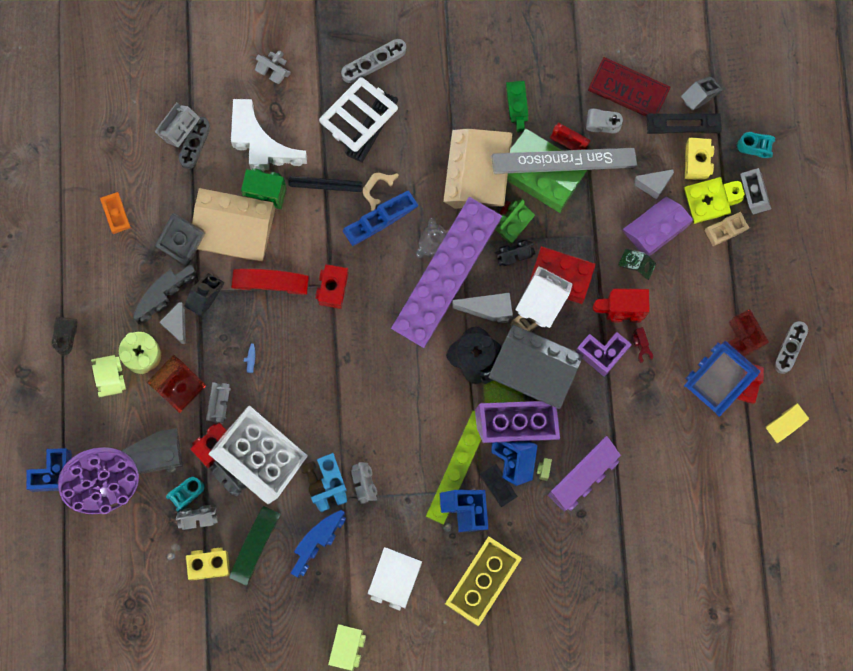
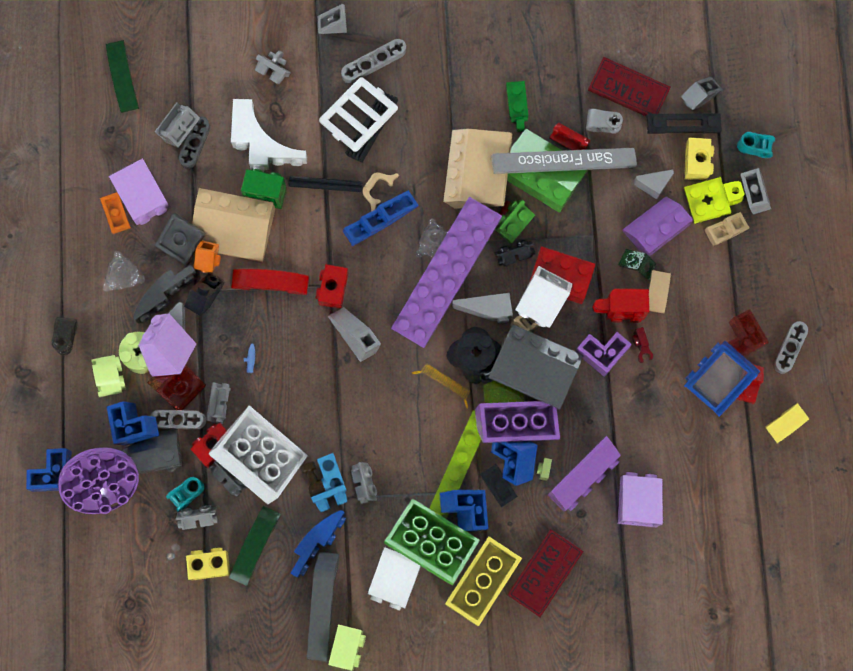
(121, 76): none -> dark green slope
(121, 273): none -> clear rock
(127, 426): none -> blue brick
(139, 192): none -> lavender slope
(165, 346): none -> lavender slope
(185, 424): none -> light grey beam
(206, 256): none -> orange brick
(321, 606): none -> dark grey beam
(333, 21): none -> light grey slope
(355, 333): none -> light grey slope
(432, 541): none -> bright green slope
(465, 401): none -> yellow piece
(545, 573): none -> dark red tile
(640, 500): none -> lavender slope
(658, 291): none -> tan slope

